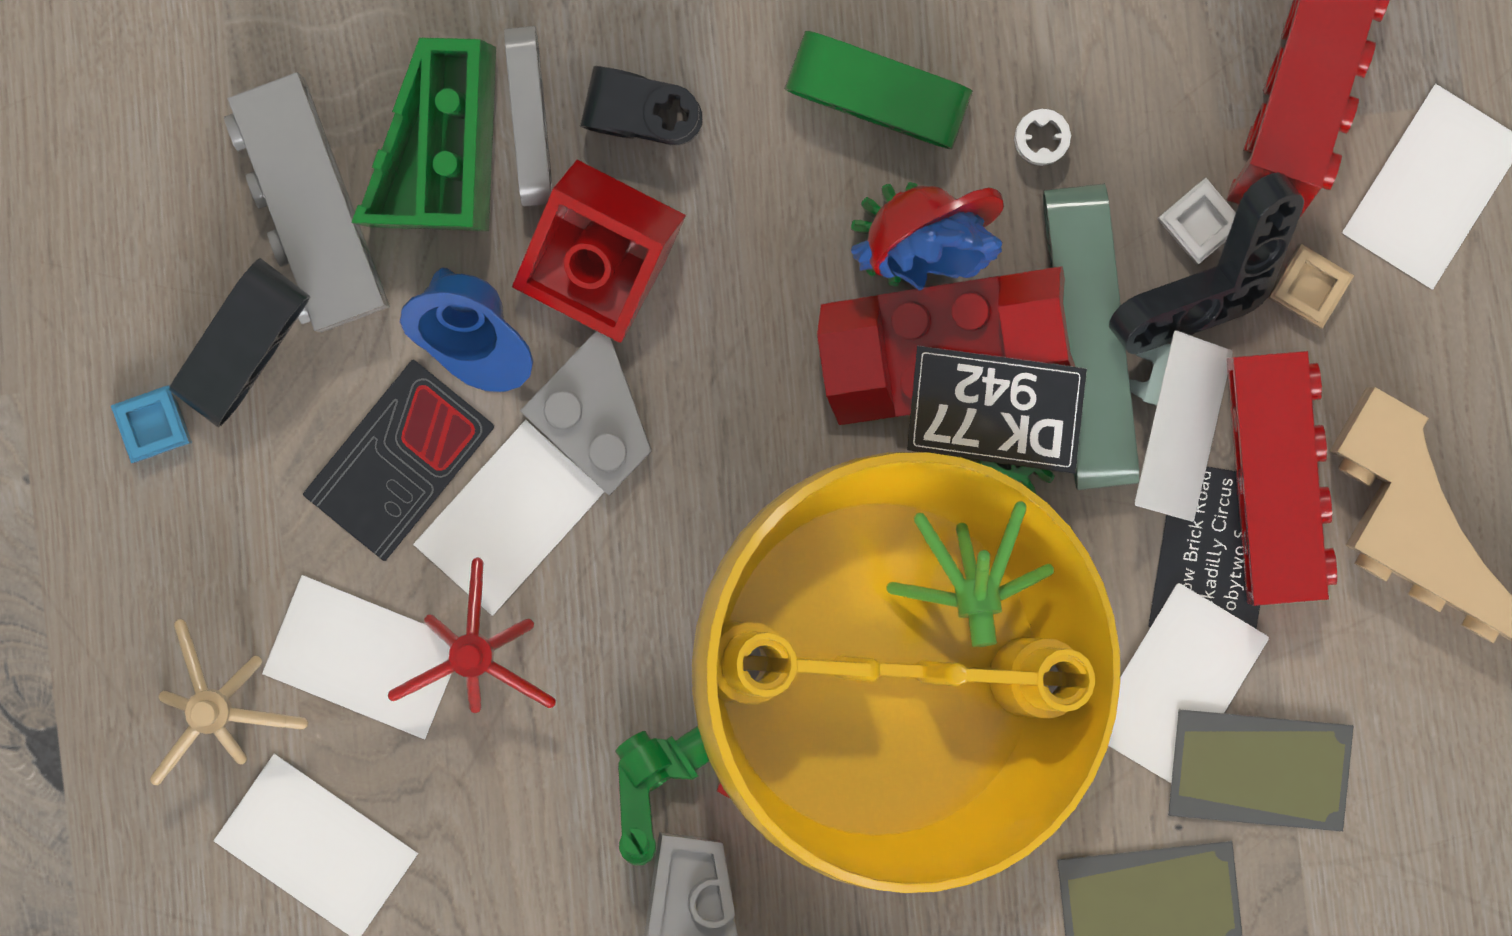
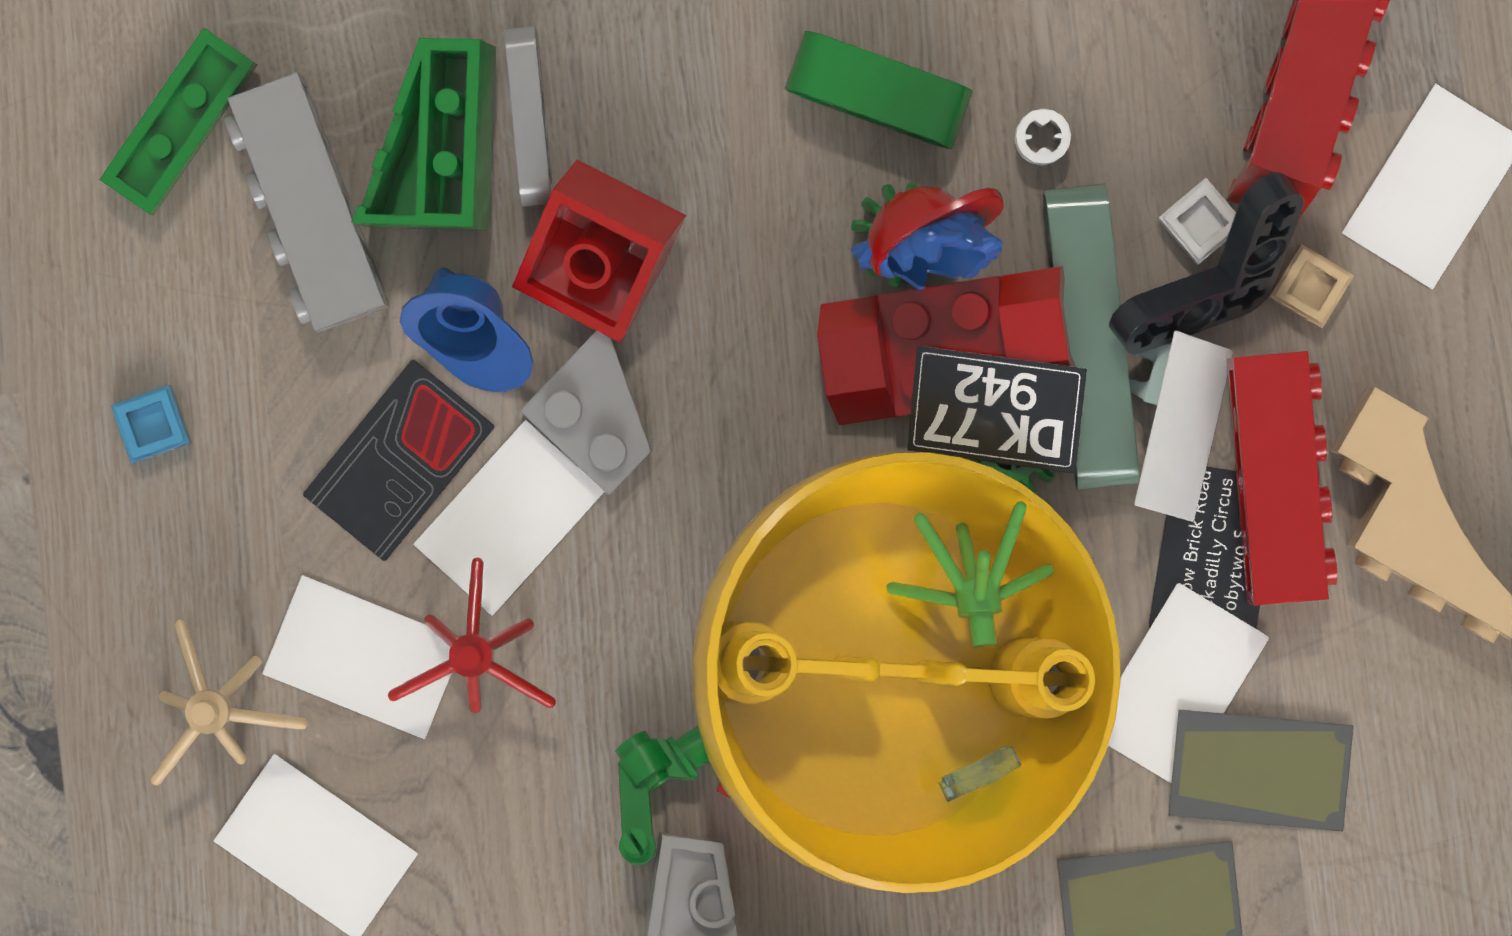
(178, 122): none -> green plate
(239, 342): black beam -> none
(629, 107): black piece -> none
(980, 773): none -> clear light blue tile

